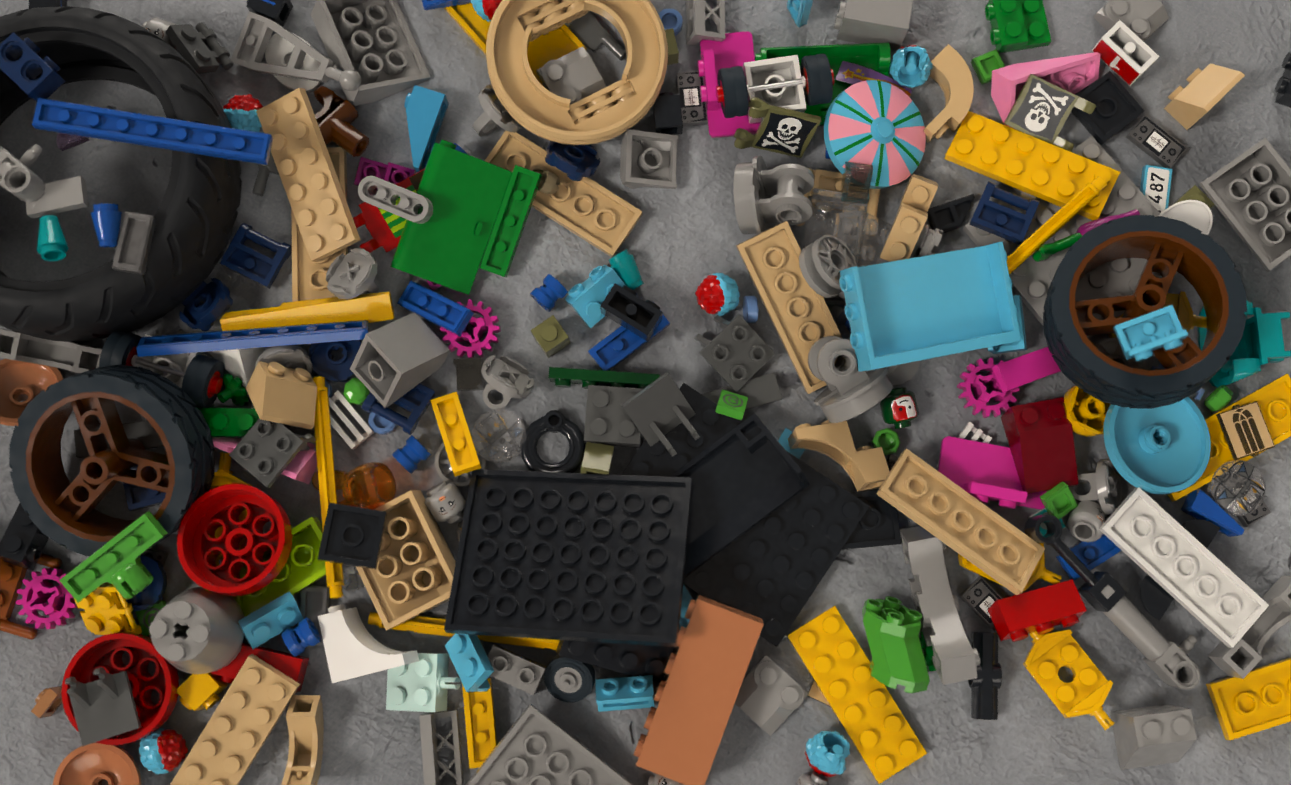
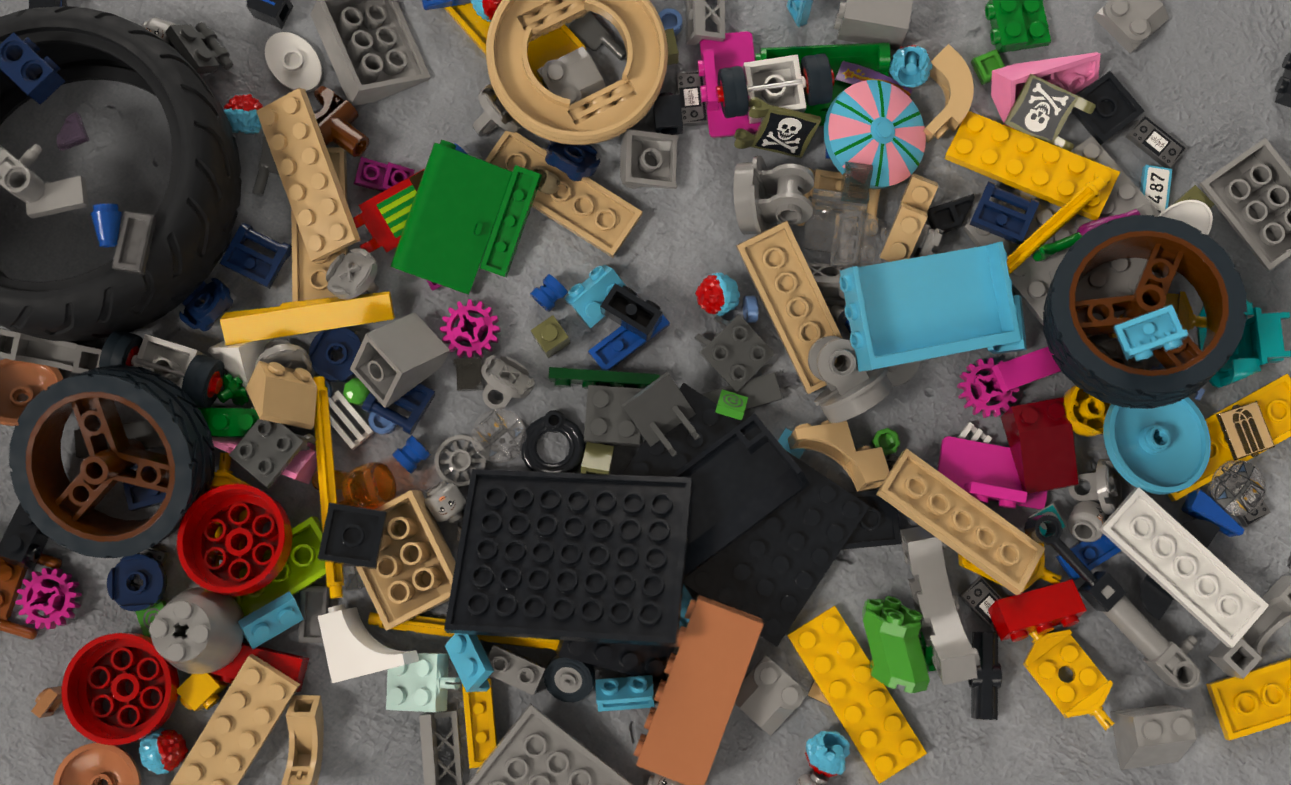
(51, 239): teal cone -> none
(103, 706): dark grey plate -> none
(107, 612): yellow plate -> none
(117, 562): bright green plate -> none
(152, 131): blue tile -> none
(252, 338): blue tile -> none
(253, 45): light grey plate -> none
(301, 637): blue wheel -> none
(387, 195): light grey plate -> none
(424, 117): dark azure slope -> none
(435, 308): blue tile -> none
(455, 434): yellow plate -> none
(626, 269): teal cone -> none
(822, 264): light grey wheel -> none
(899, 408): head -> none
(1059, 500): bright green tile -> none
(1125, 53): white brick -> none
(1201, 93): tan slope -> none
(1218, 398): bright green tile -> none

